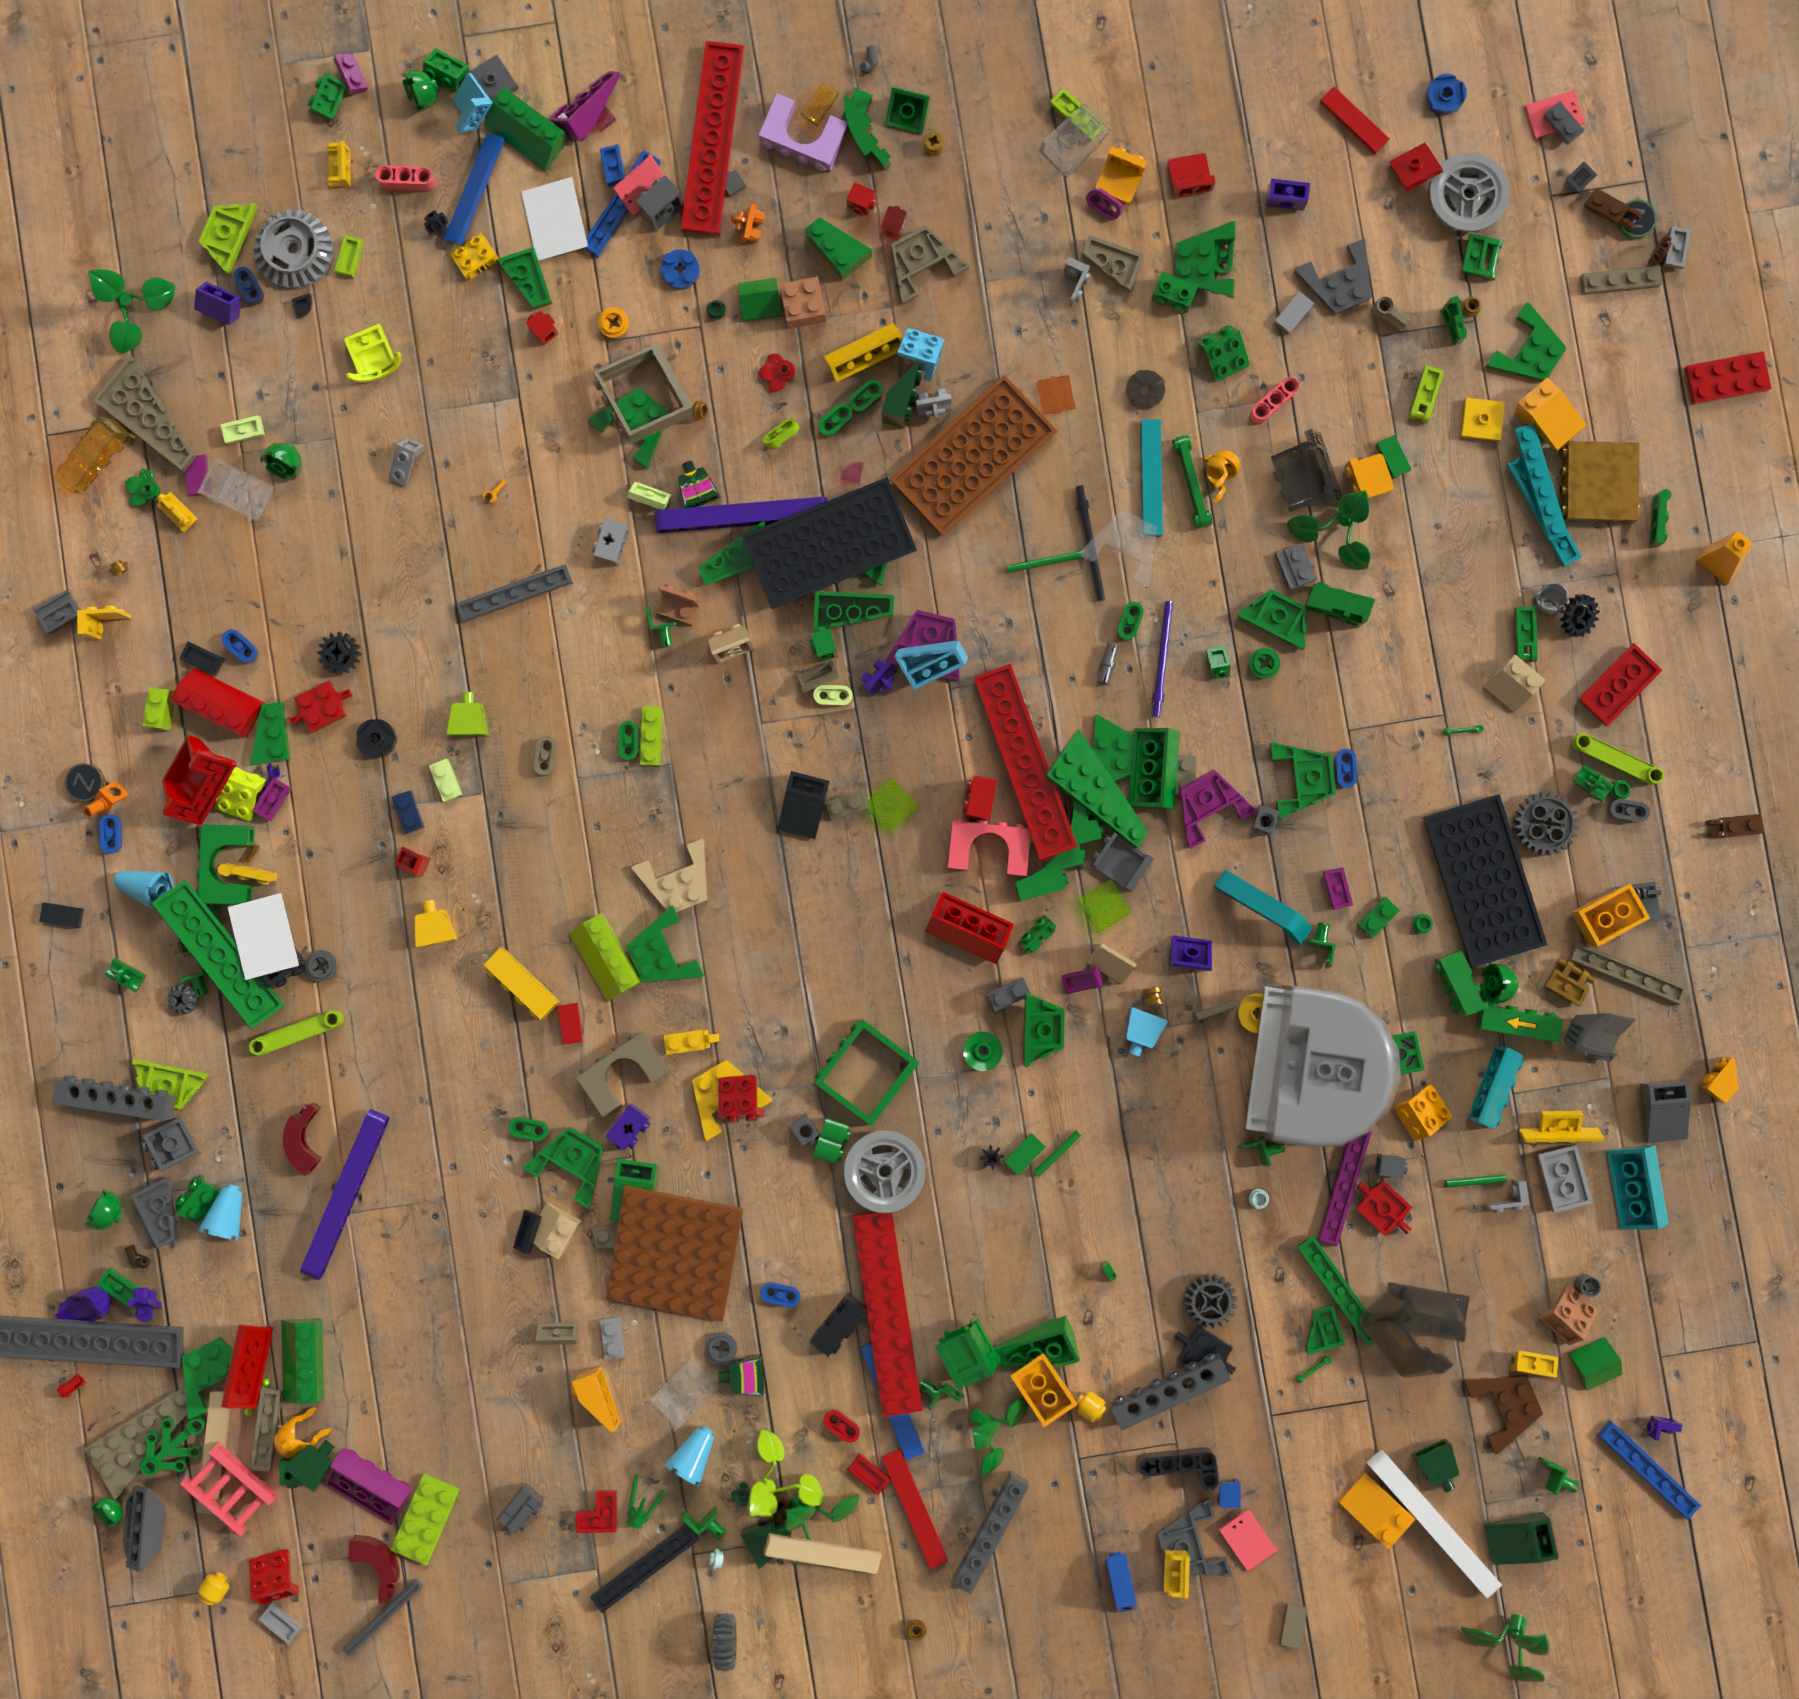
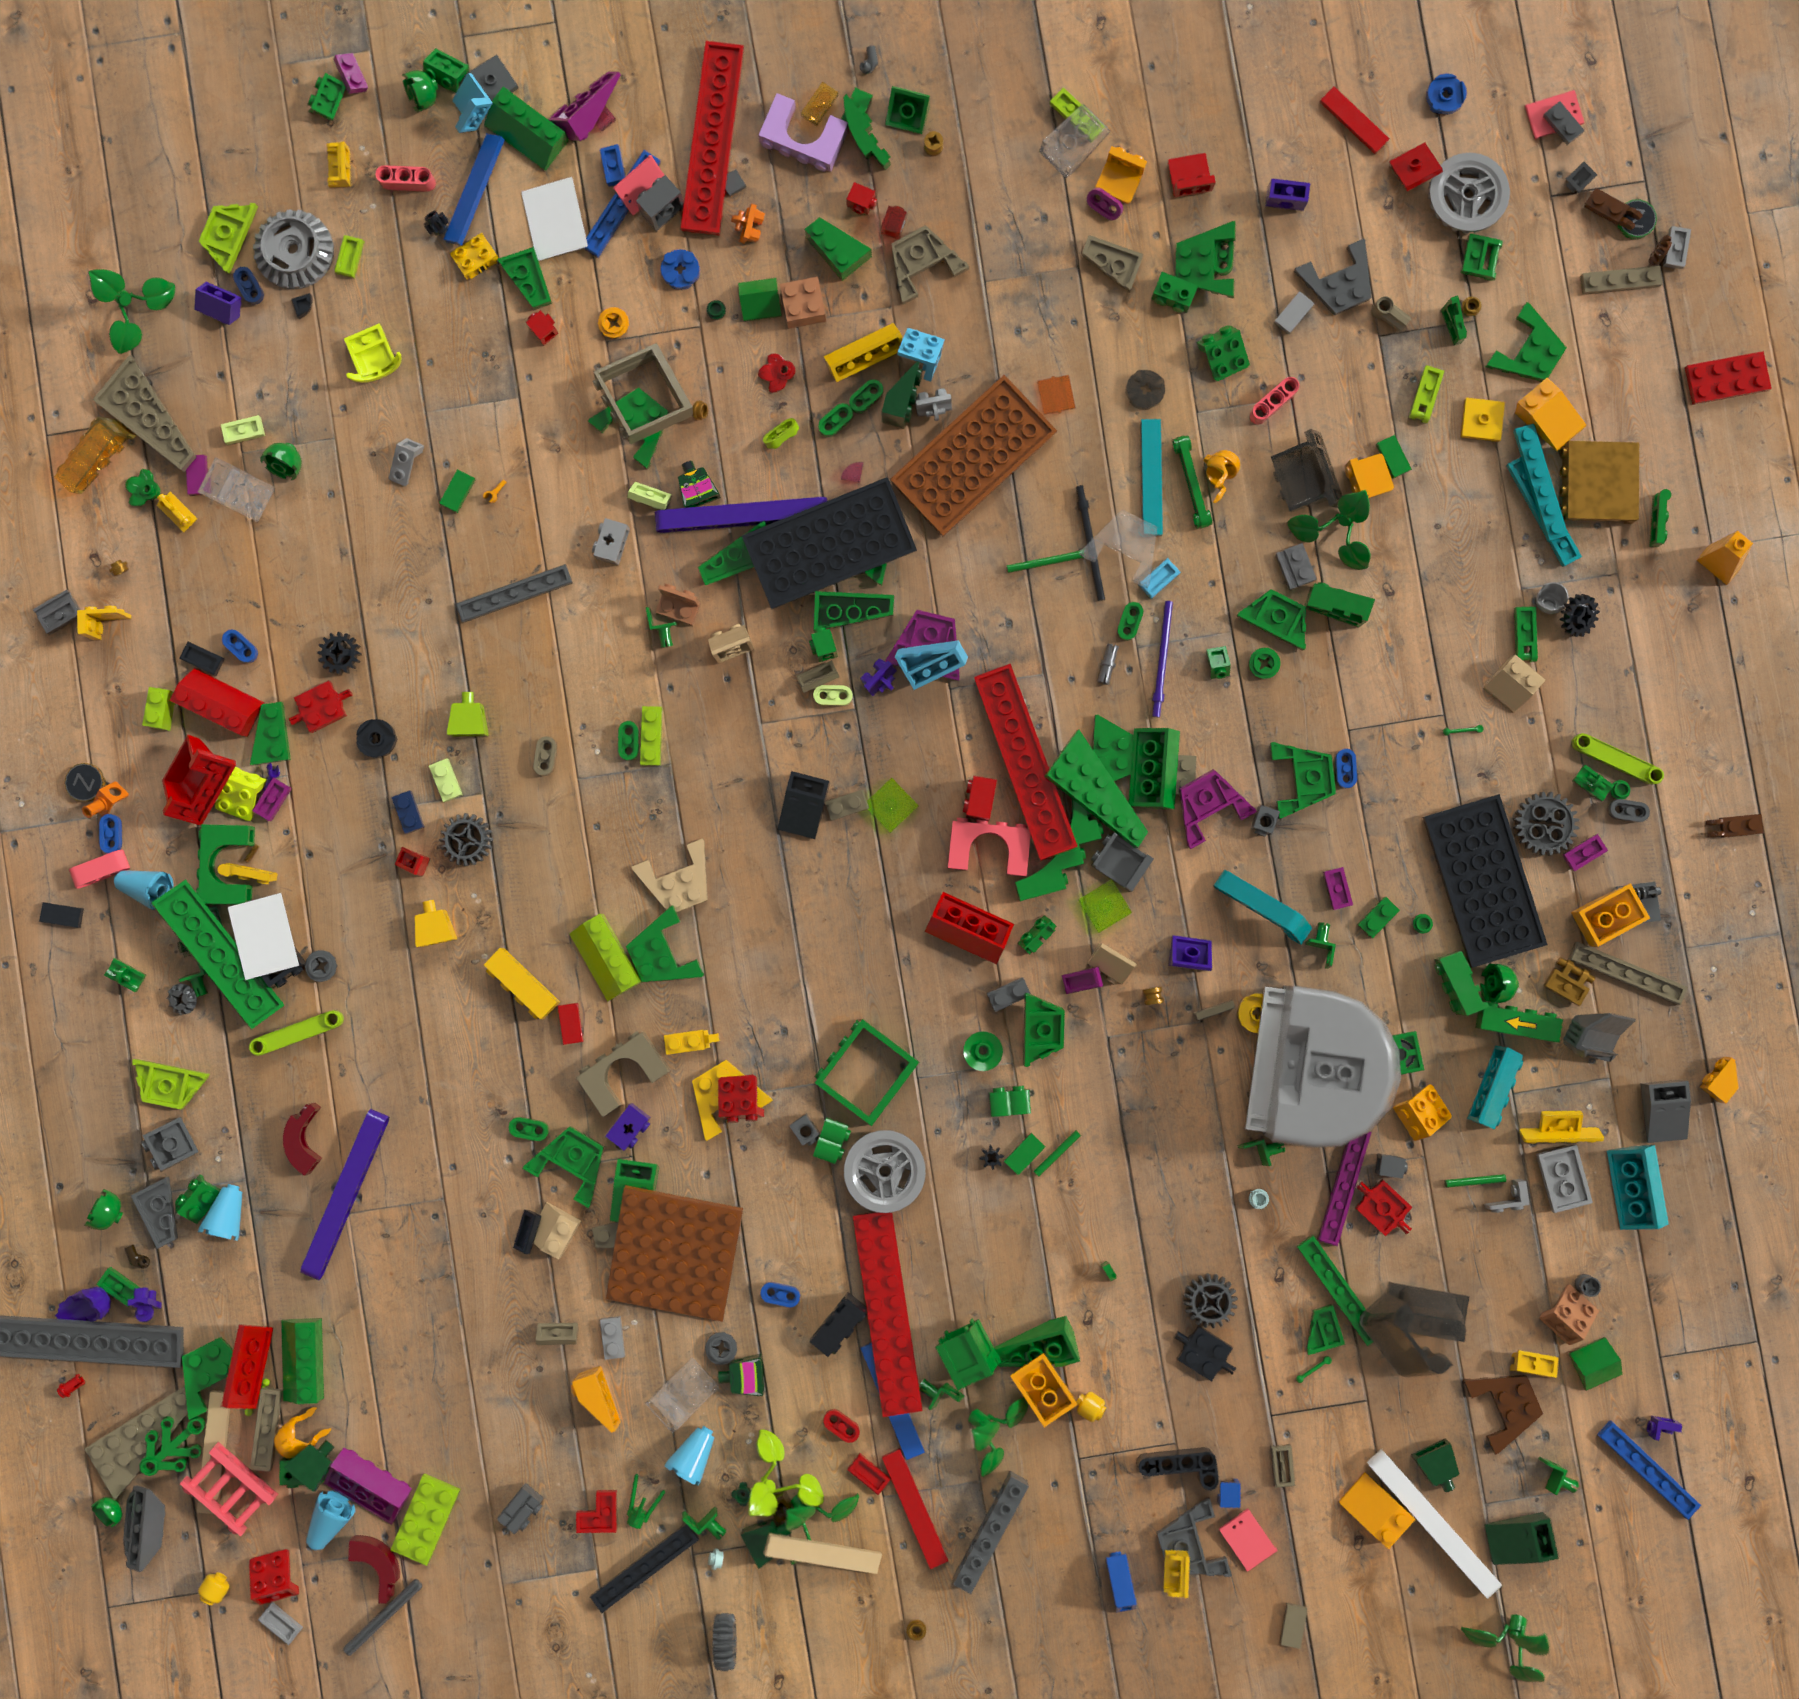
(66, 1094): dark grey brick -> none
(99, 869): none -> coral beam
(328, 1518): none -> medium azure cone
(457, 491): none -> green tile
(469, 833): none -> dark grey gear
(1009, 1101): none -> green brick
(1076, 268): light grey bracket -> none
(1143, 1030): medium azure torso -> none
(1146, 1409): dark grey brick -> none
(1160, 578): none -> medium azure tile
(1281, 1448): none -> dark tan tile
(1585, 852): none -> magenta plate
(1620, 684): red plate -> none

